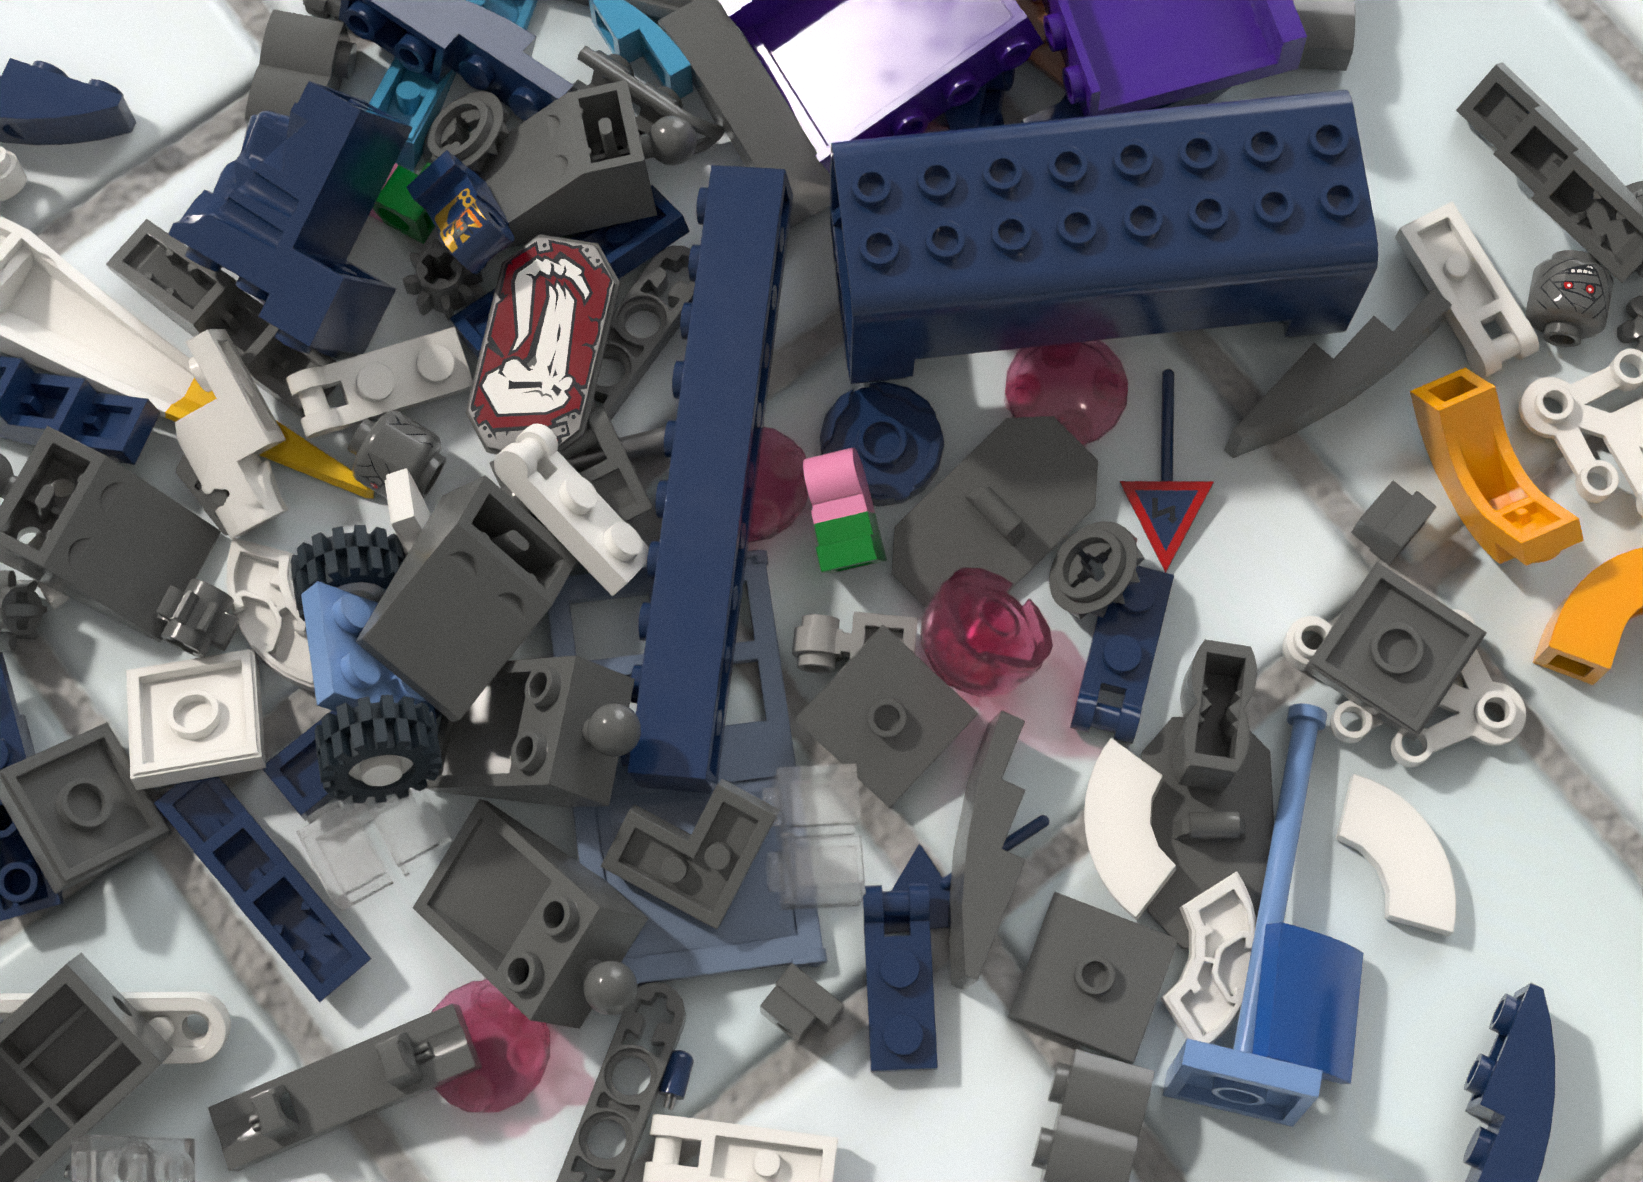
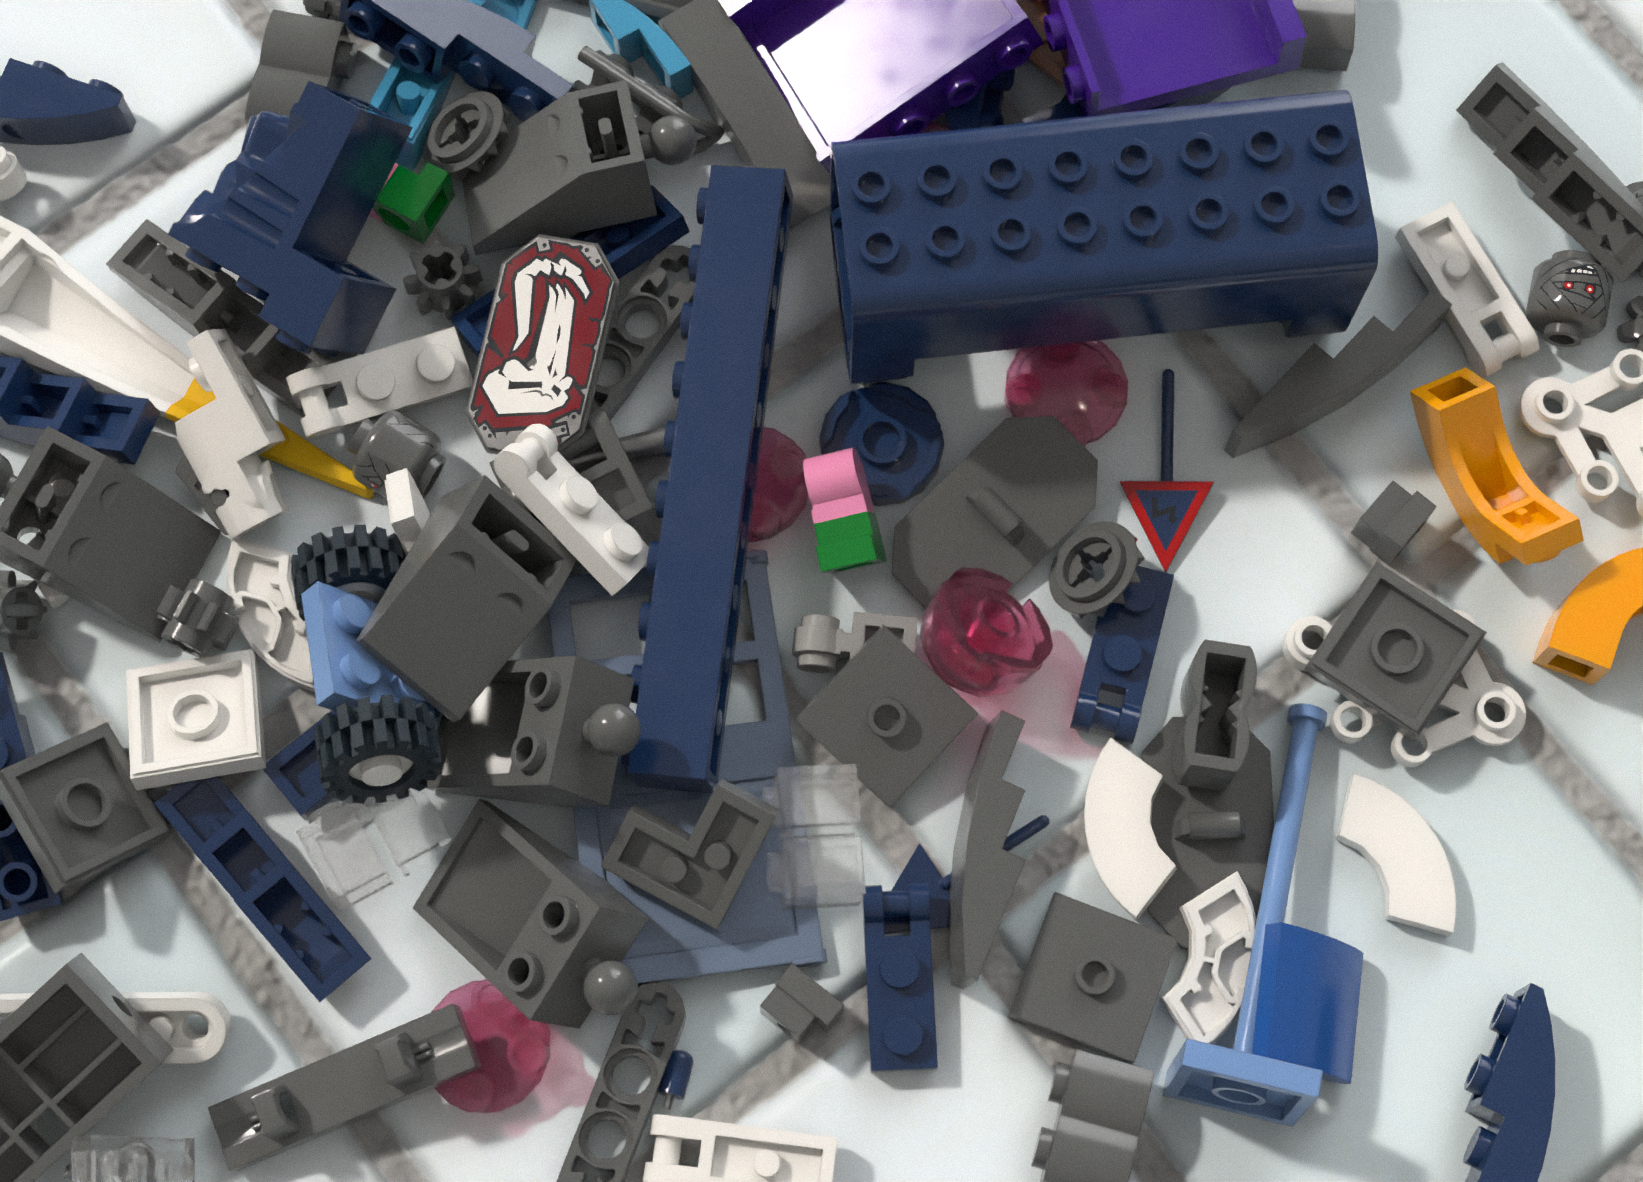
(462, 211): dark blue leg -> none

